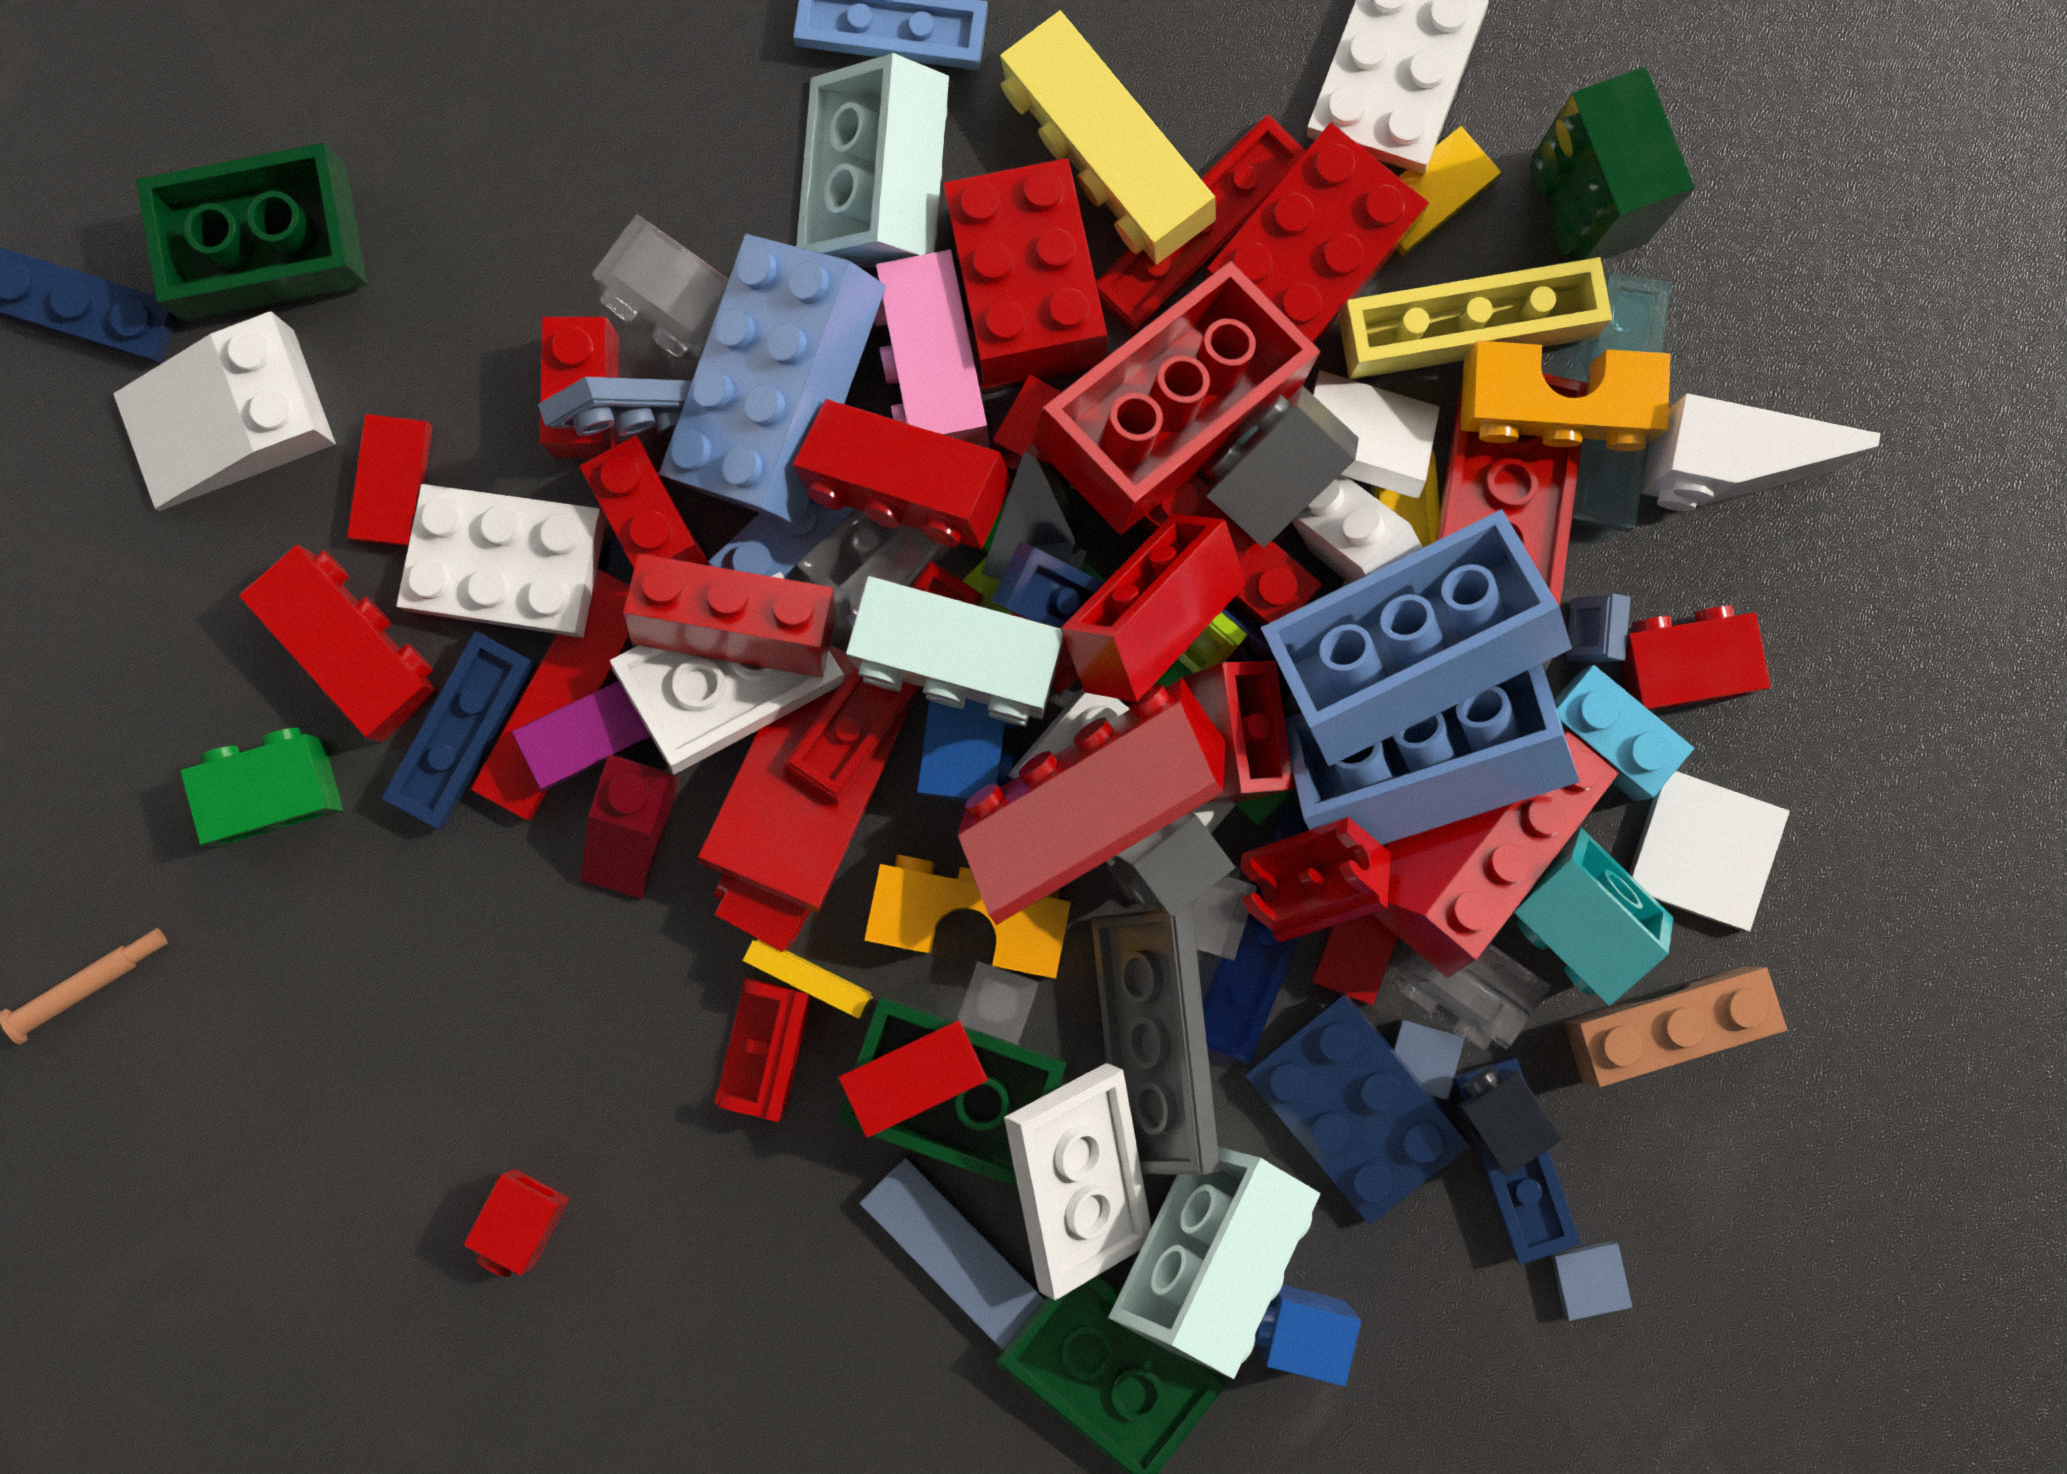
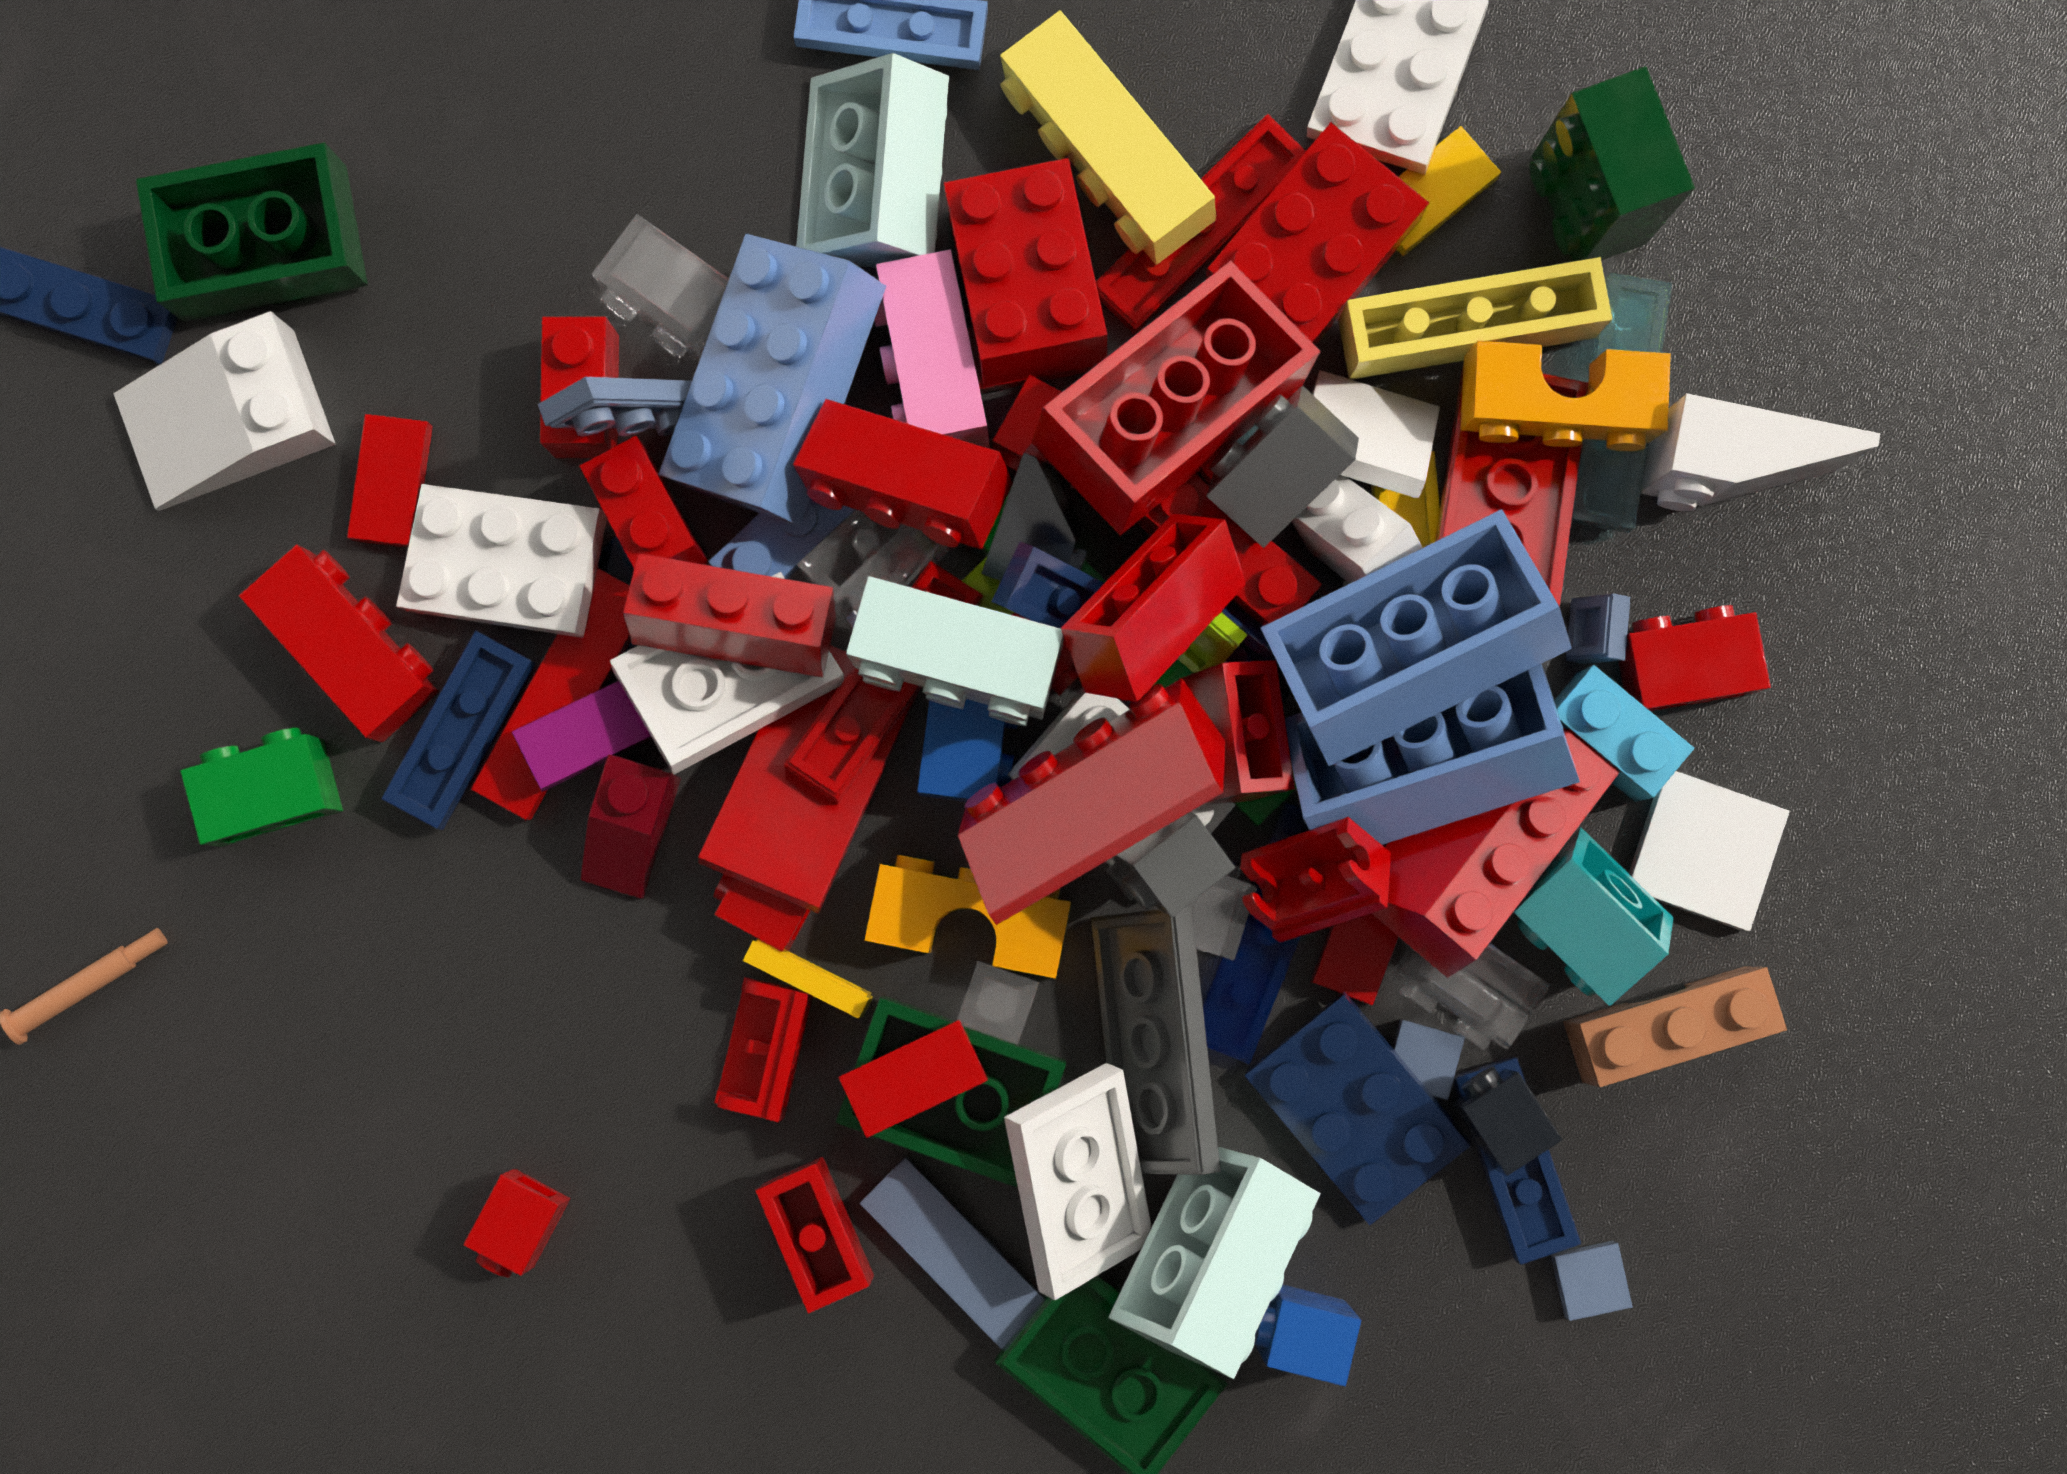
(815, 1234): none -> red brick

